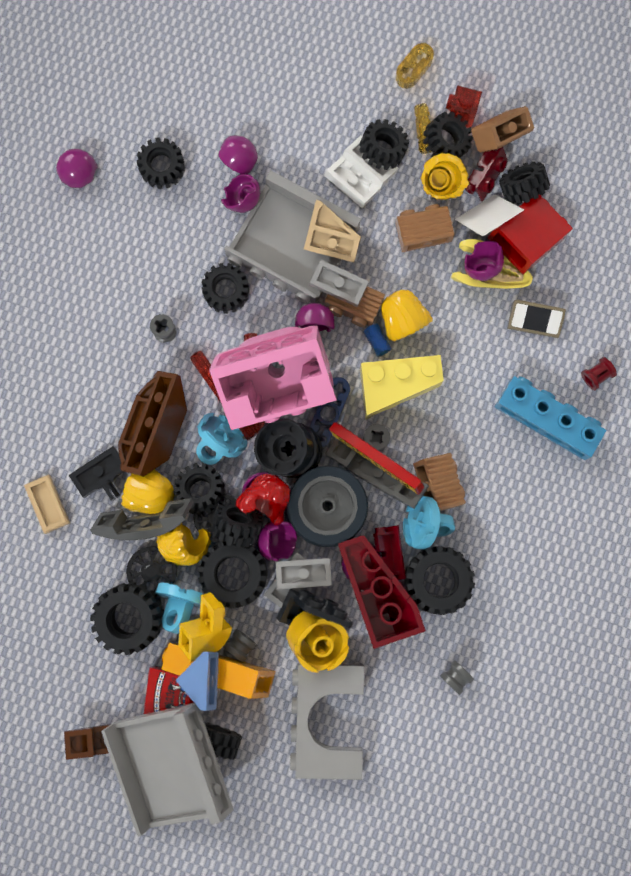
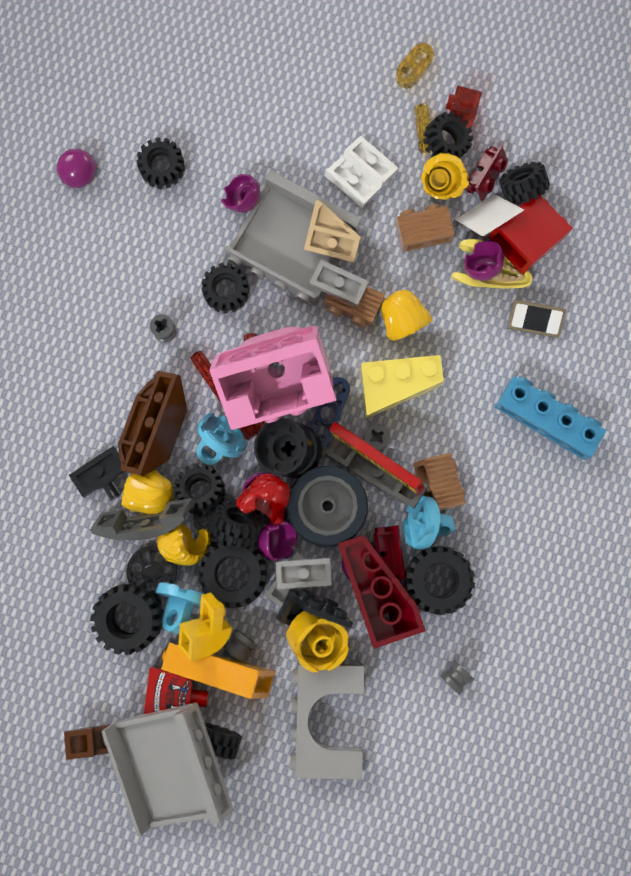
(47, 504): tan tile -> none
(201, 681): medium blue slope -> none
(238, 154): magenta hair -> none
(315, 315): magenta hair -> none
(377, 340): blue piece -> none
(388, 134): black tyre -> none
(502, 129): medium nougat brick -> none
(598, 373): dark red bush -> none

